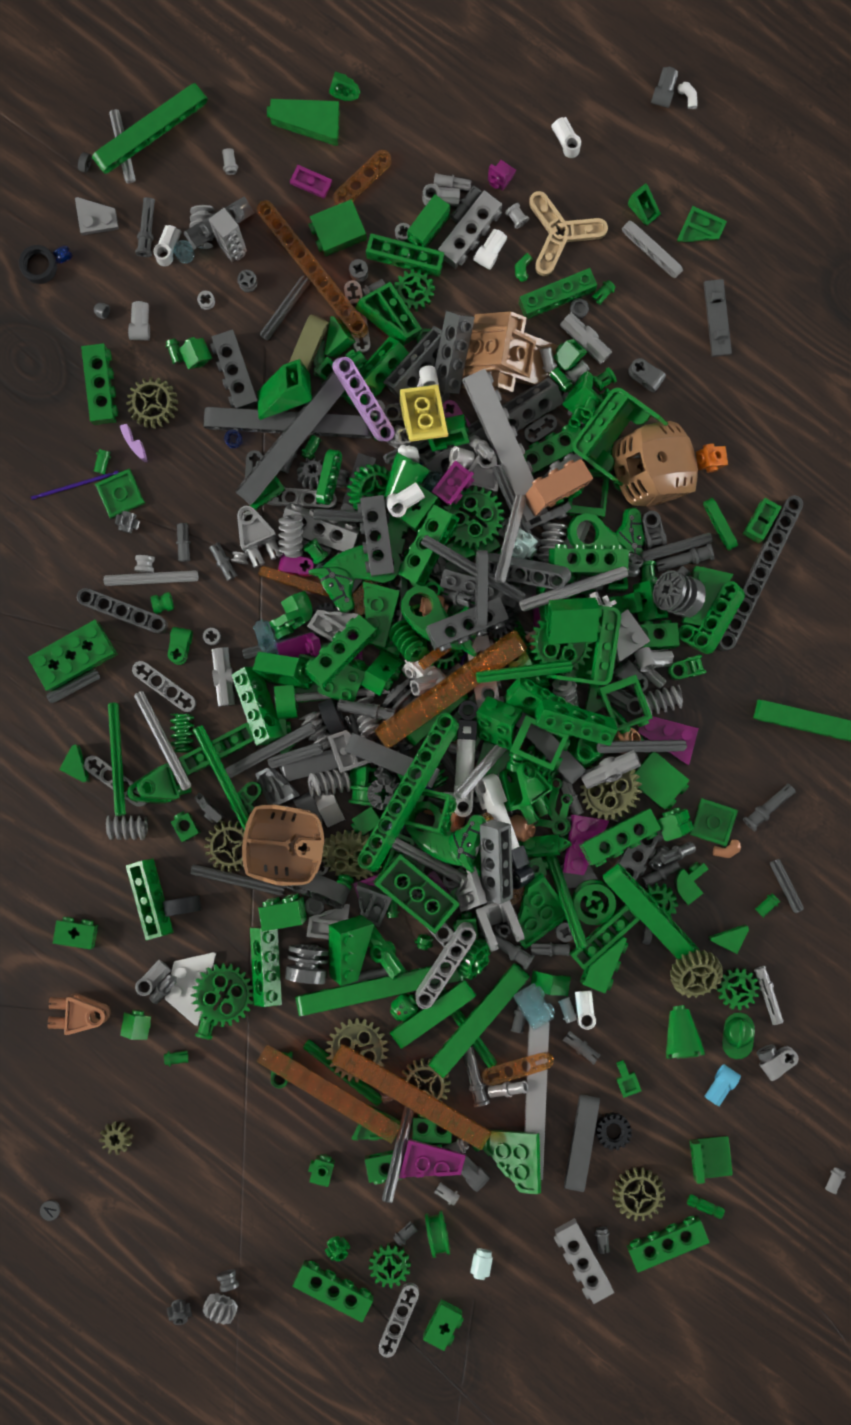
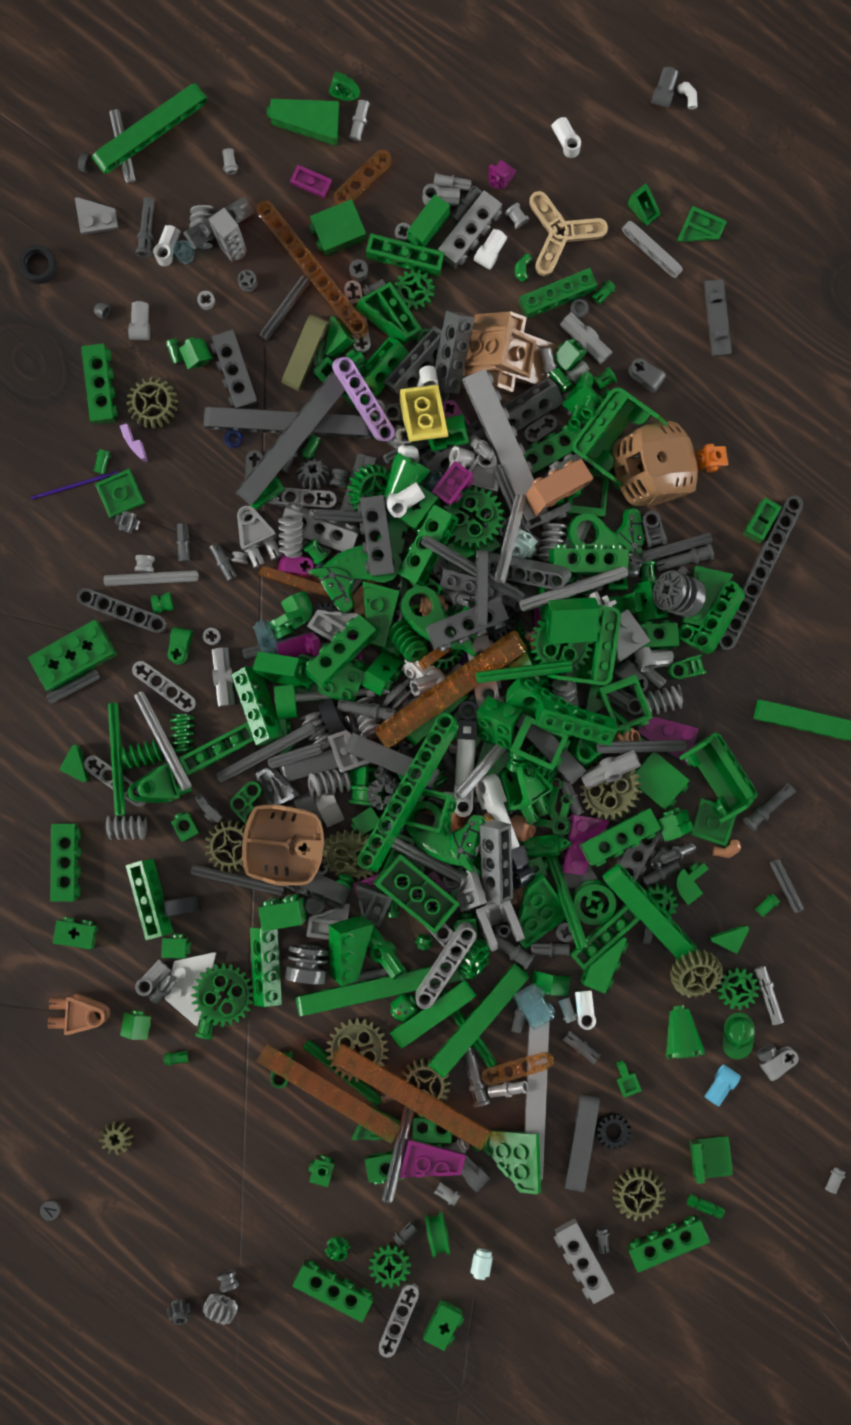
(58, 891): none -> green brick
(62, 254): clear blue bush -> none
(140, 755): none -> green piece
(175, 946): none -> green brick
(222, 775): green axle -> none
(284, 390): green slope -> none
(329, 477): green beam -> none
(359, 120): none -> light grey pin
(720, 524): green beam -> none
(723, 774): none -> green windscreen

